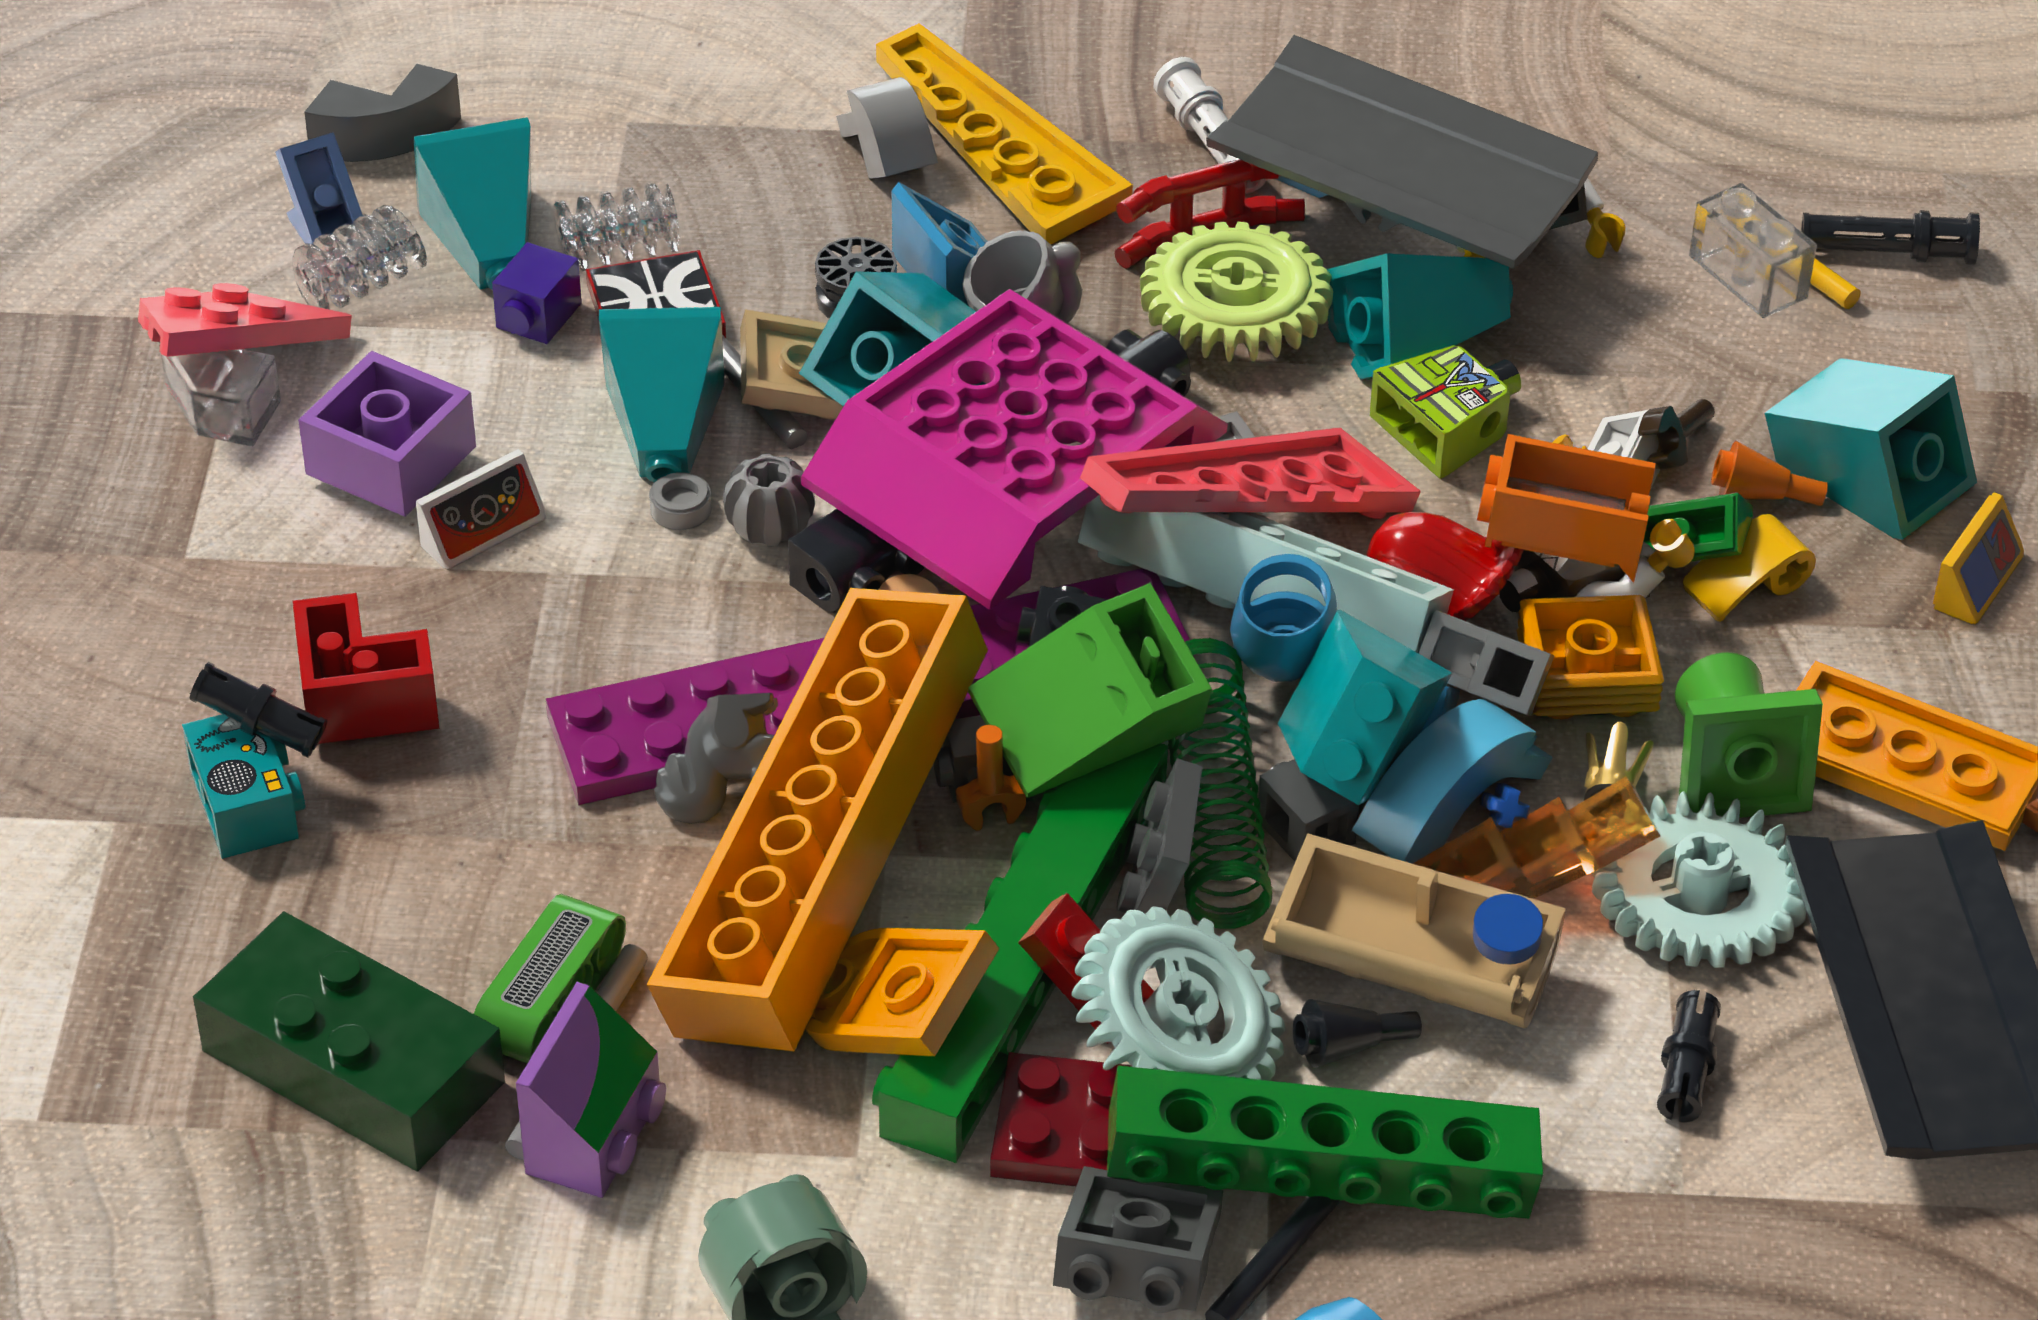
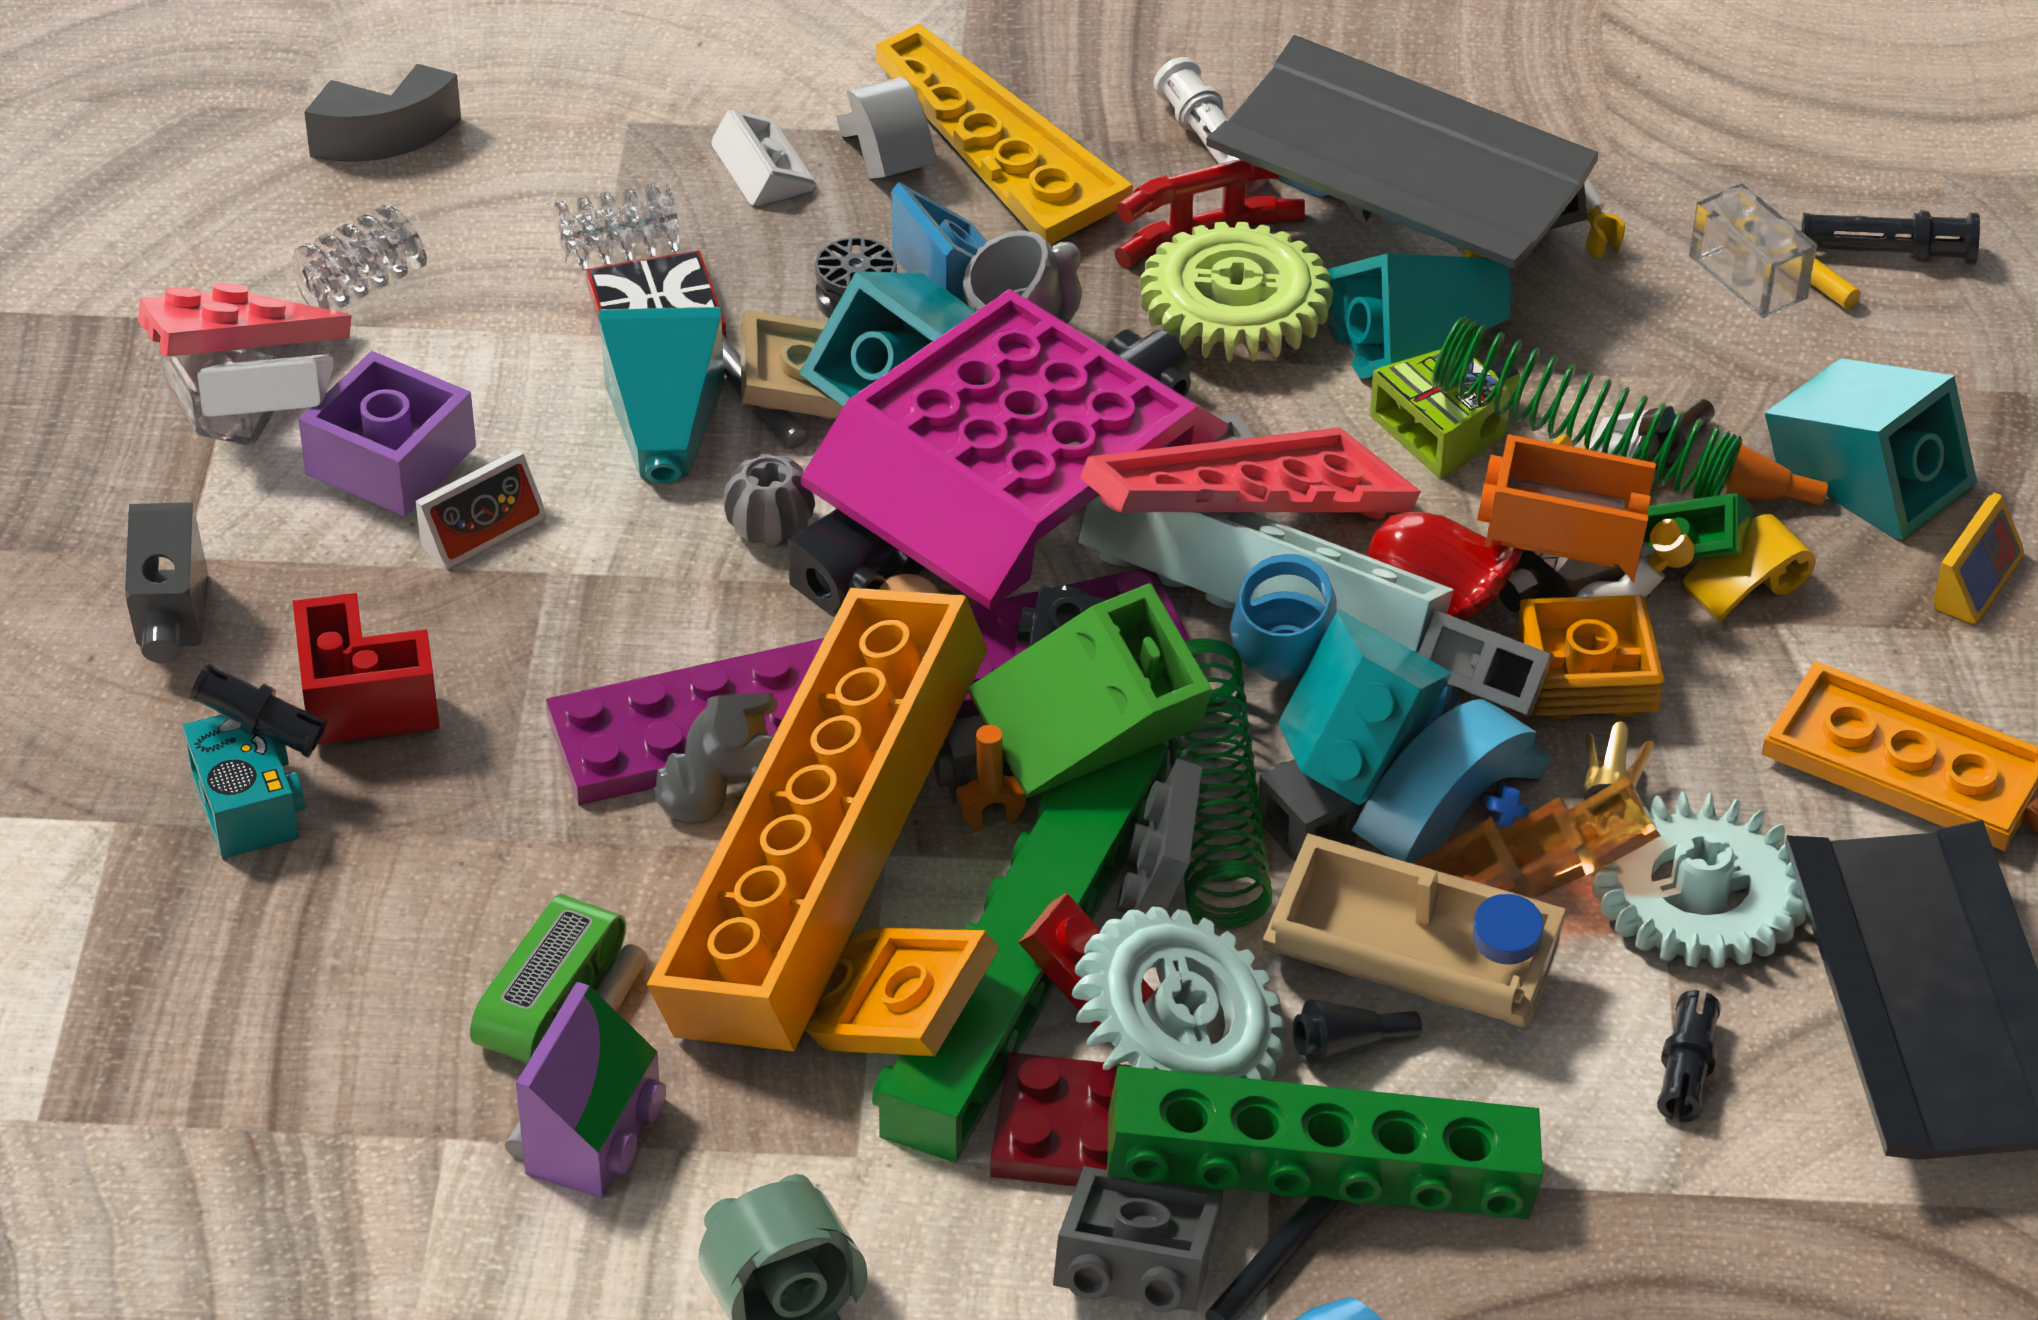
(165, 604): none -> dark grey torso
(264, 385): none -> white slope
(318, 187): medium blue slope -> none
(350, 1040): dark green brick -> none
(477, 193): teal slope -> none
(537, 293): dark purple brick -> none
(680, 501): light grey tile -> none
(760, 158): none -> white slope
(1461, 349): none -> green piece
(1746, 739): bright green plant -> none

